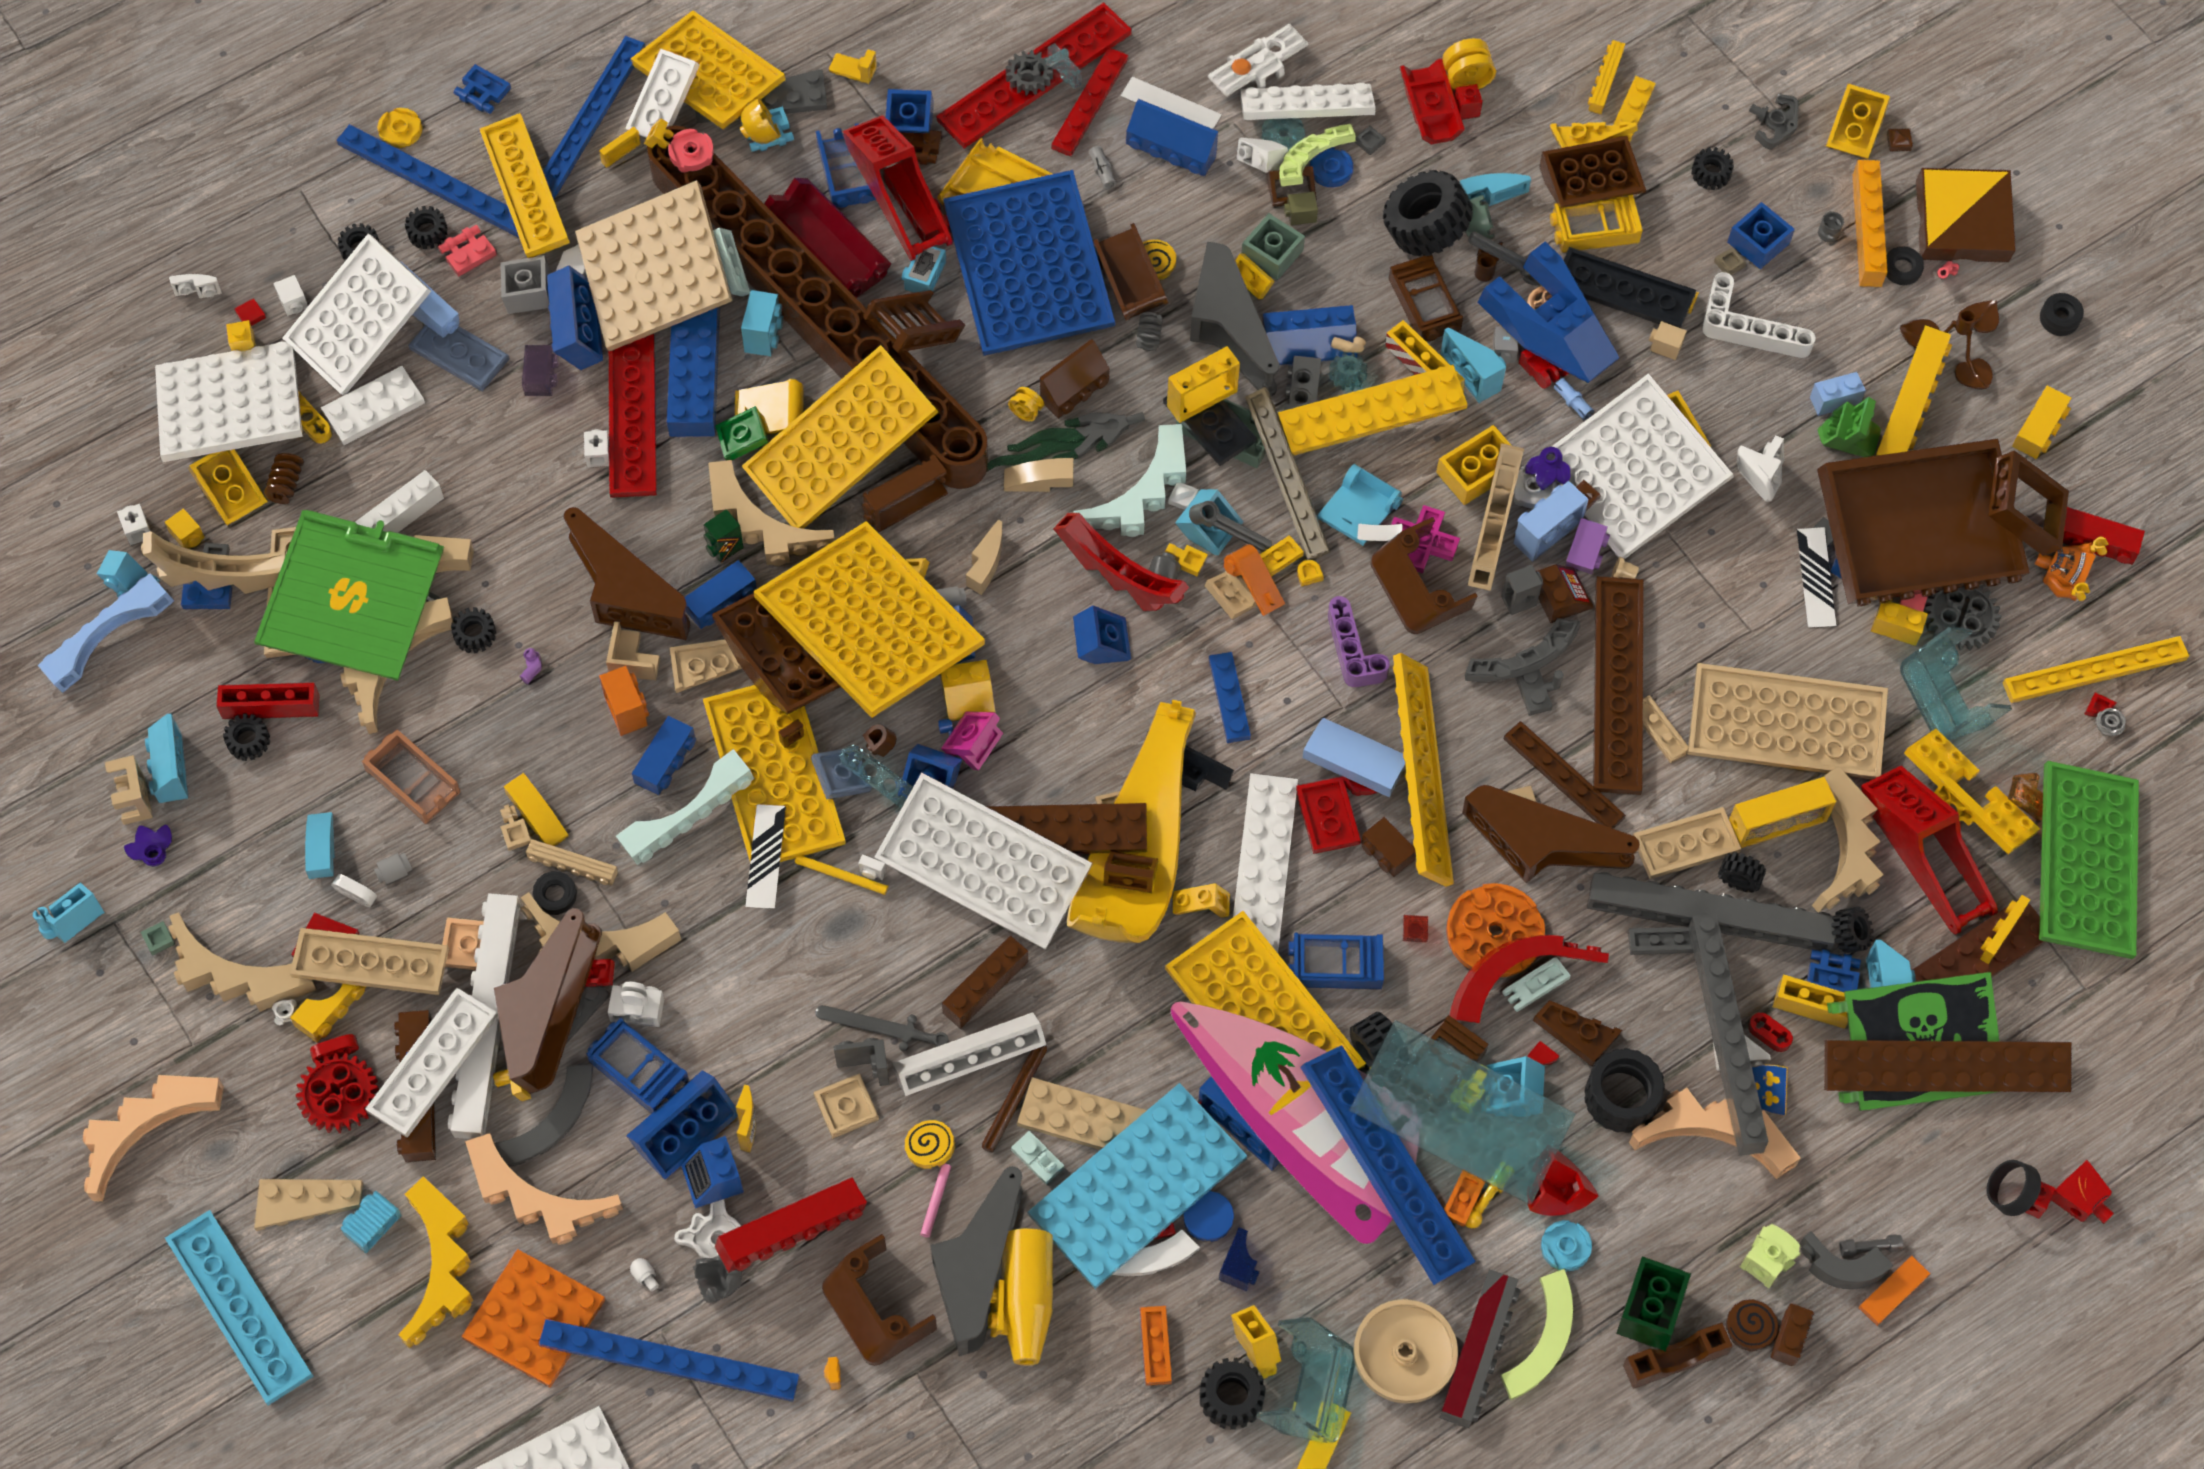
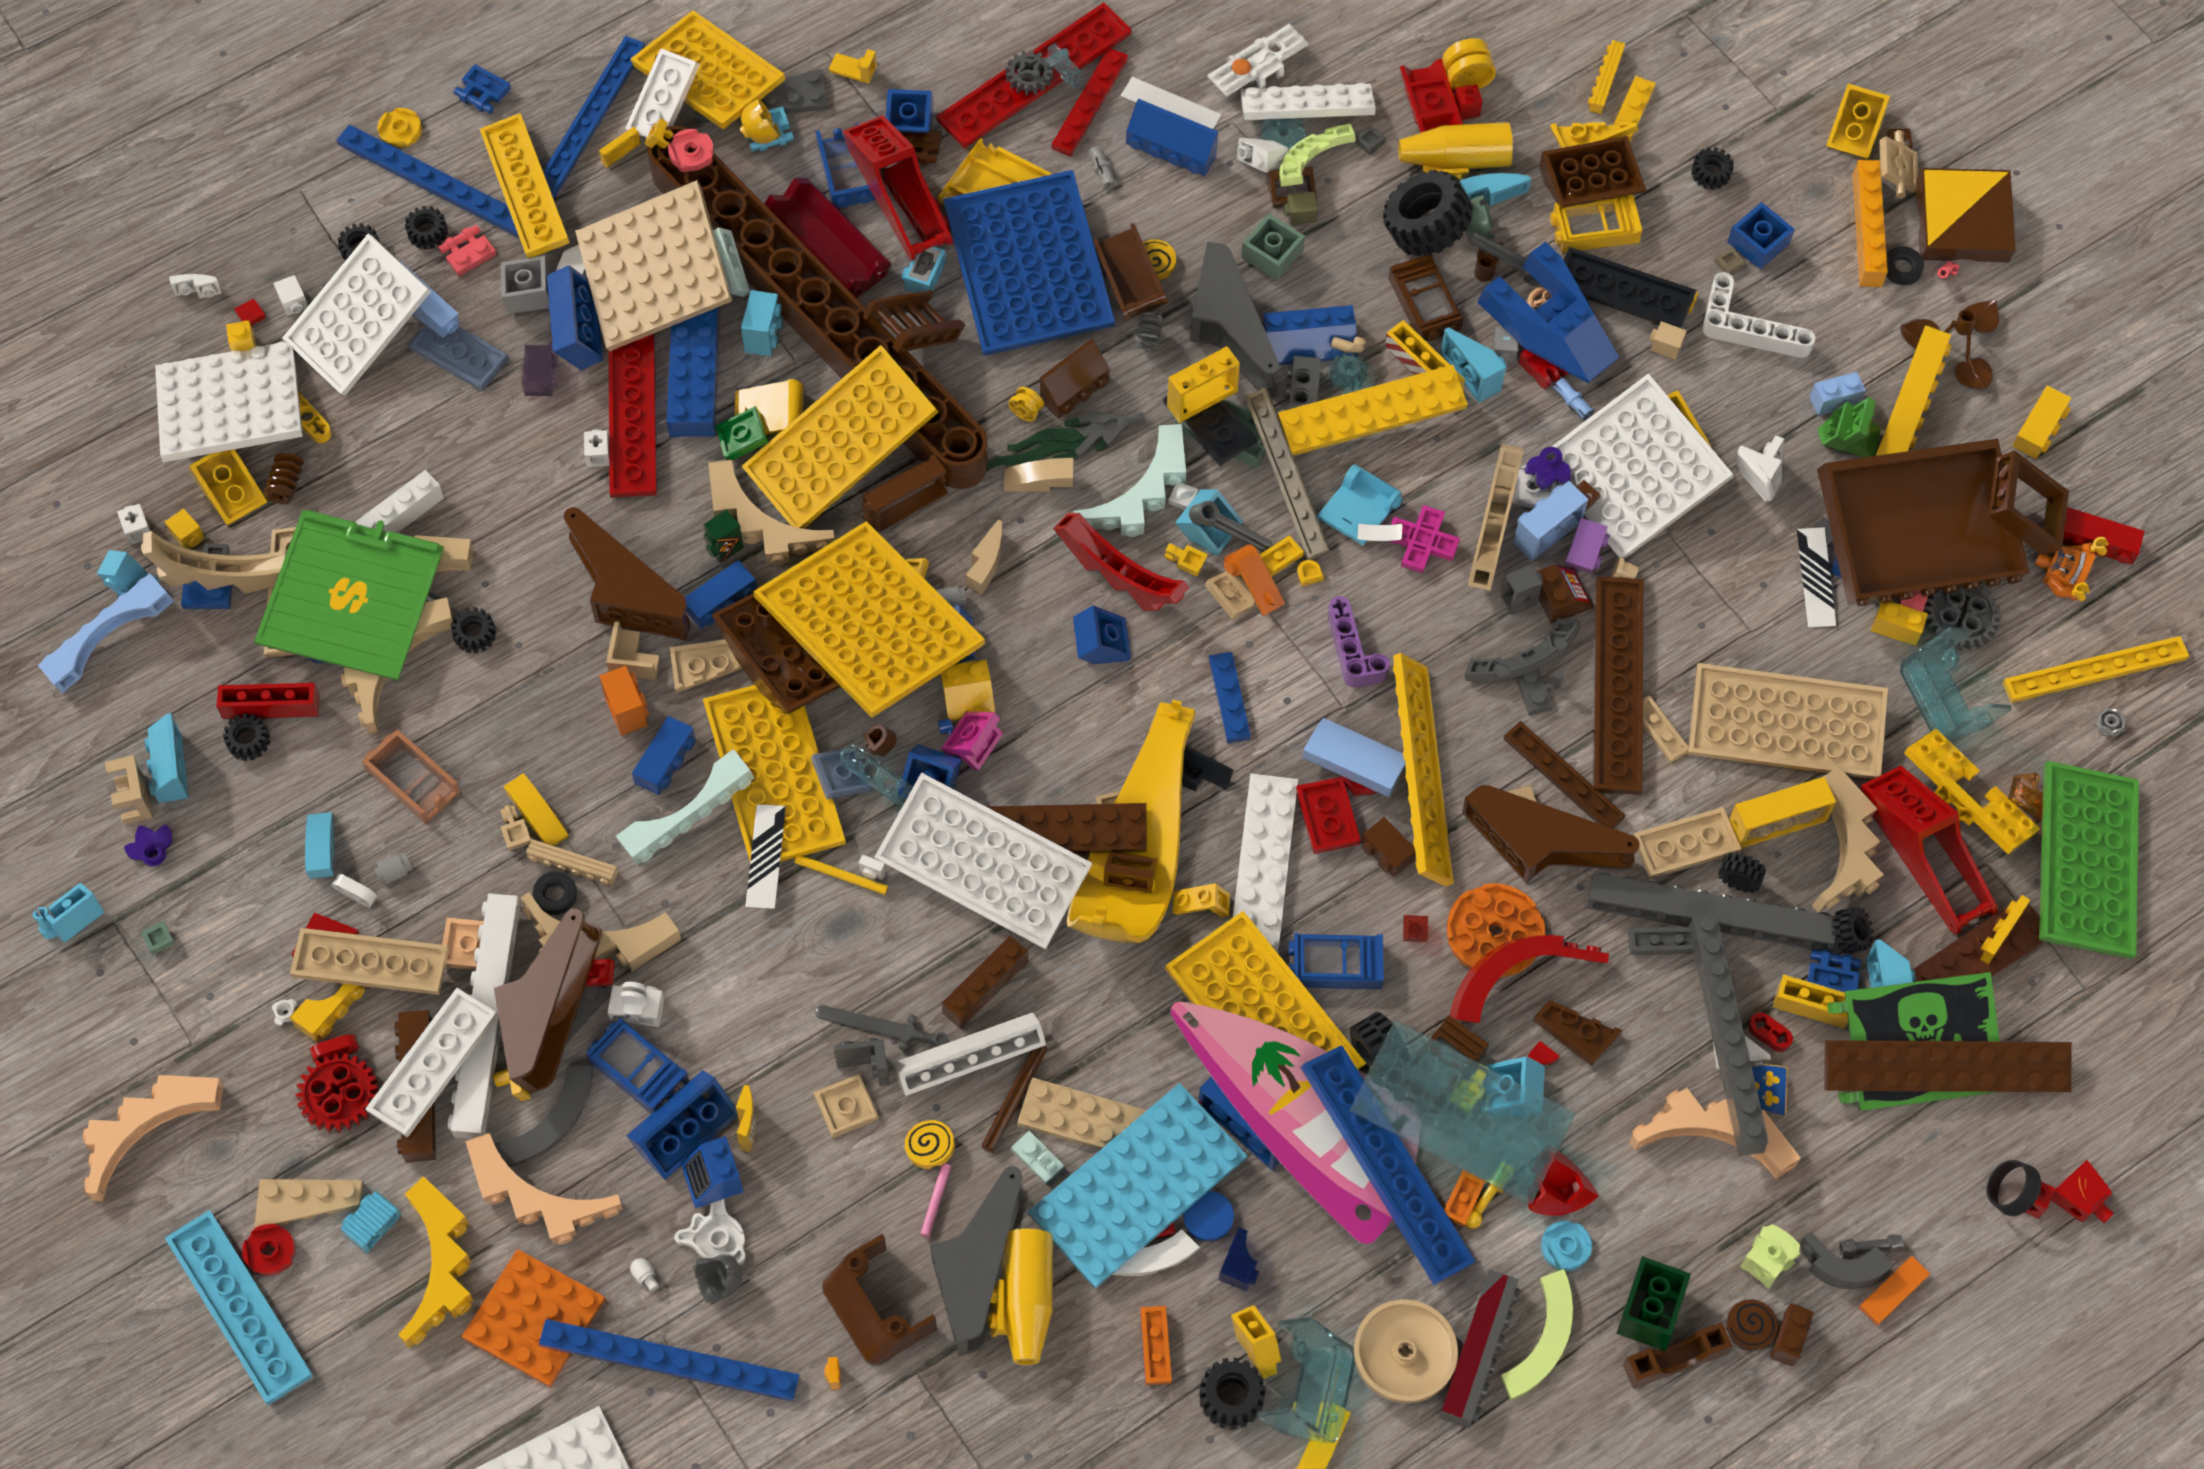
(229, 979): tan arch -> none
(279, 1259): none -> red plate
(372, 405): white plate -> none
(533, 664): medium lavender arm -> none
(790, 1225): red brick -> none
(791, 733): reddish brown tile -> none
(1165, 566): dark grey head -> none
(1254, 277): yellow plate -> none
(1332, 167): blue tile -> none
(1405, 588): reddish brown windscreen -> none
(1459, 148): none -> yellow piece
(1472, 465): yellow brick -> none
(1537, 983): light aqua hinge -> none
(1634, 1064): black tyre -> none
(1781, 122): dark grey piece -> none
(1830, 226): dark grey wheel -> none
(1898, 163): none -> tan plate
(2057, 325): black tyre -> none
(2097, 704): red tile -> none

